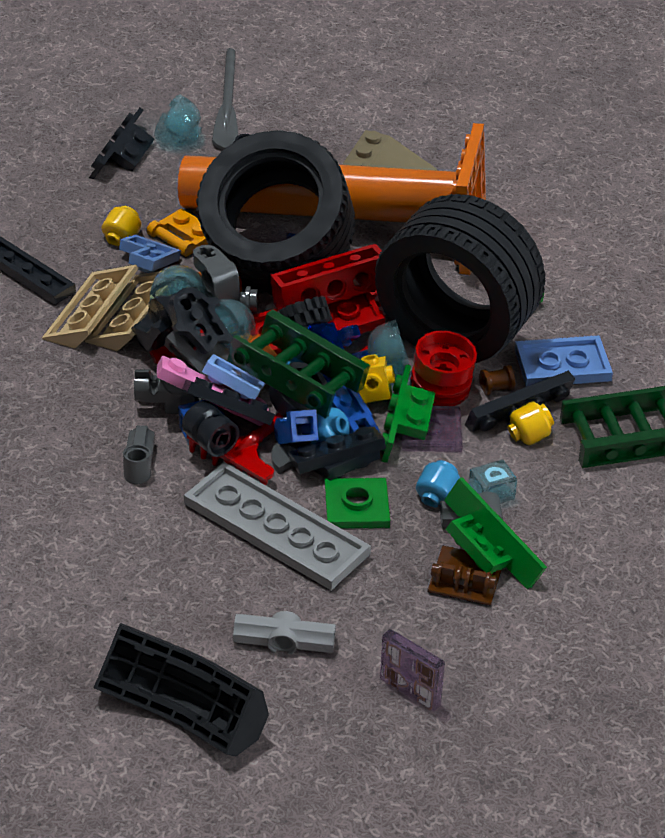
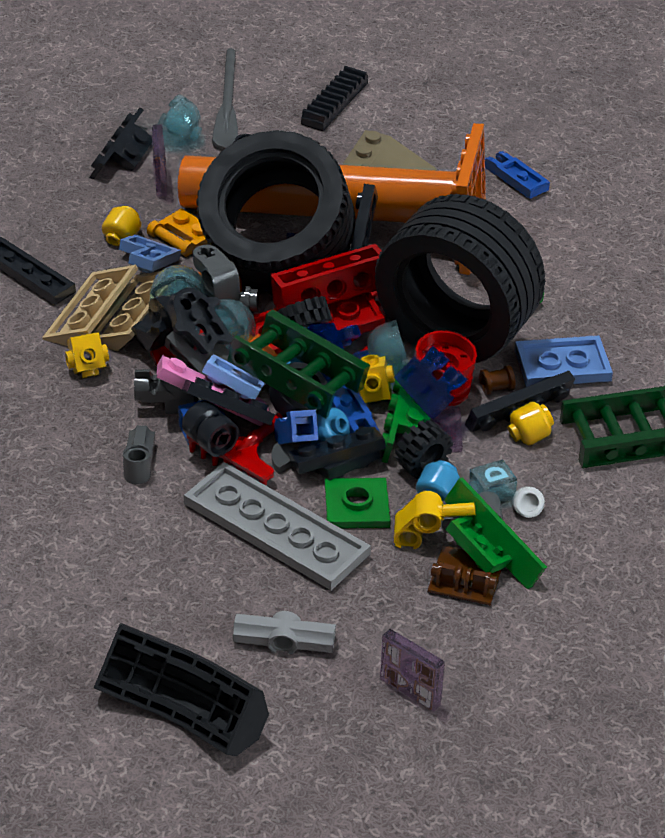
(87, 344): none -> yellow brick
(159, 160): none -> clear purple tile
(334, 98): none -> black gear
(366, 204): none -> black plate
(422, 446): none -> black tyre
(424, 387): none -> clear blue plate
(425, 515): none -> yellow beam
(517, 174): none -> blue hinge
(528, 502): none -> white tile

